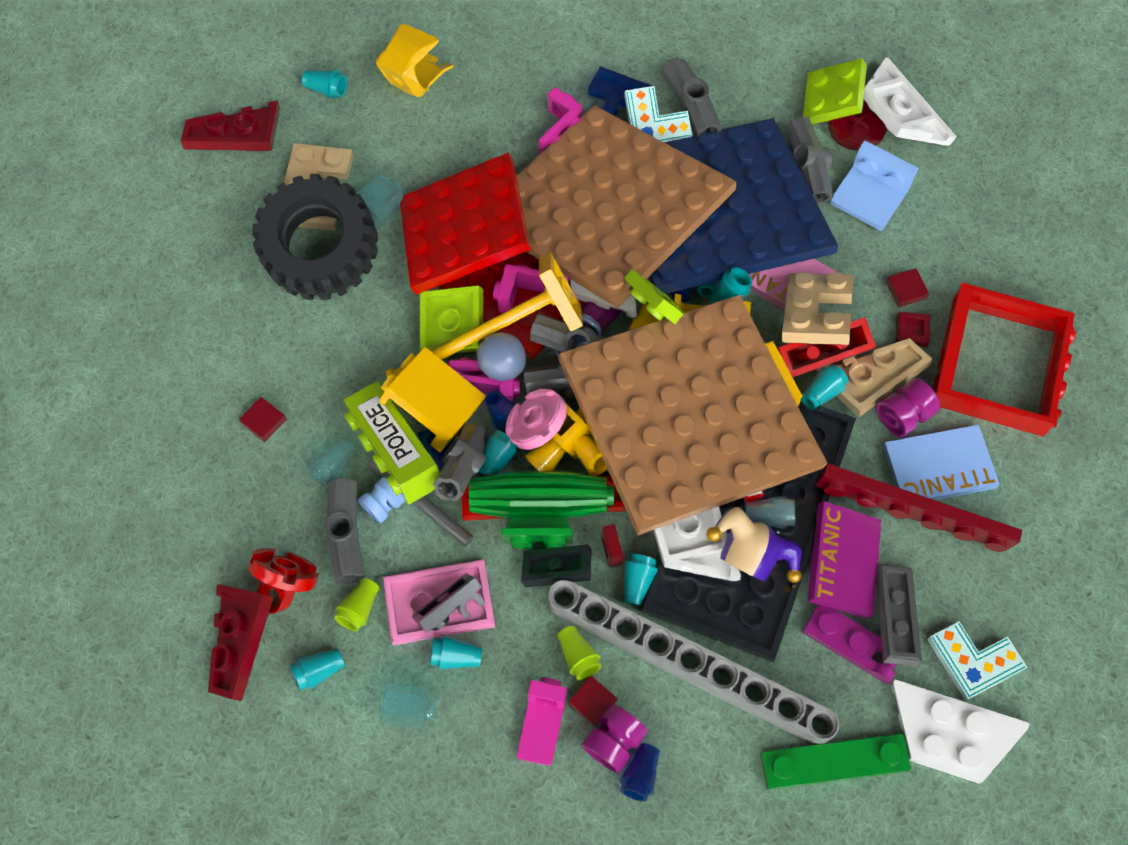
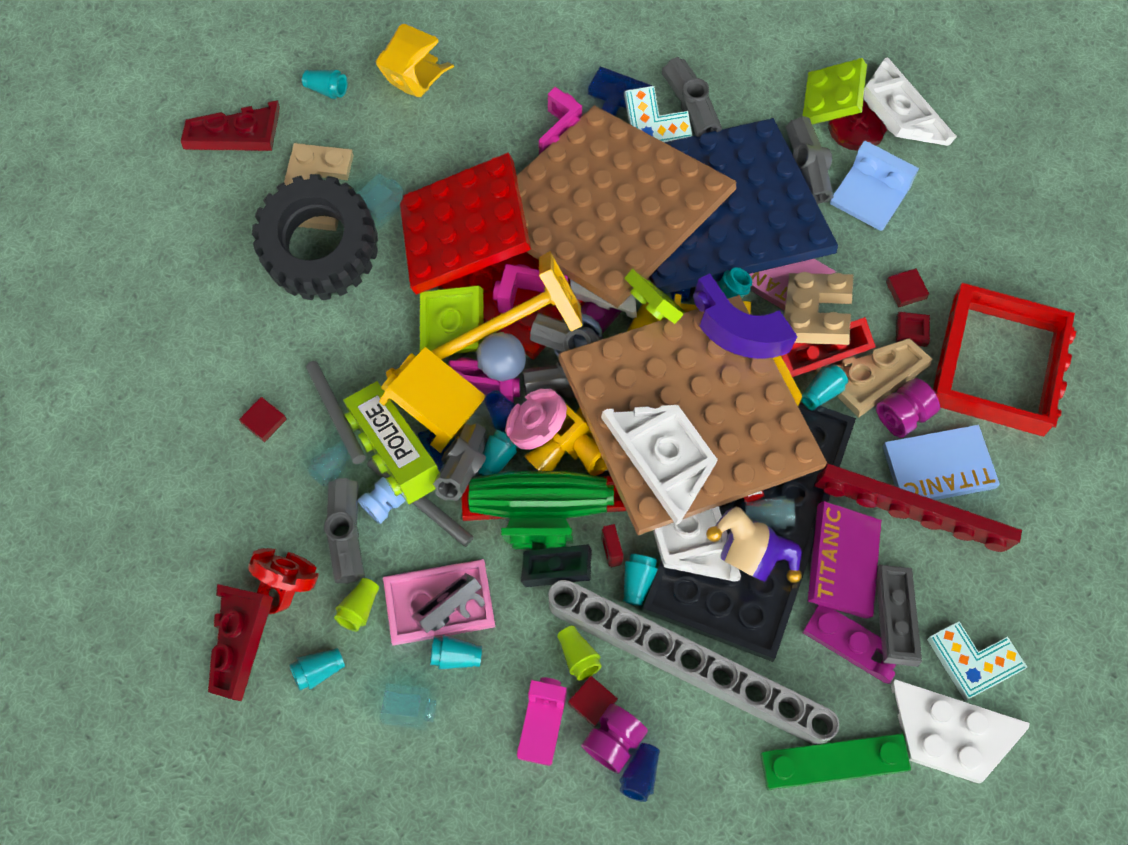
(335, 412): none -> dark grey bar
(665, 453): none -> white wing
(741, 332): none -> dark purple arch

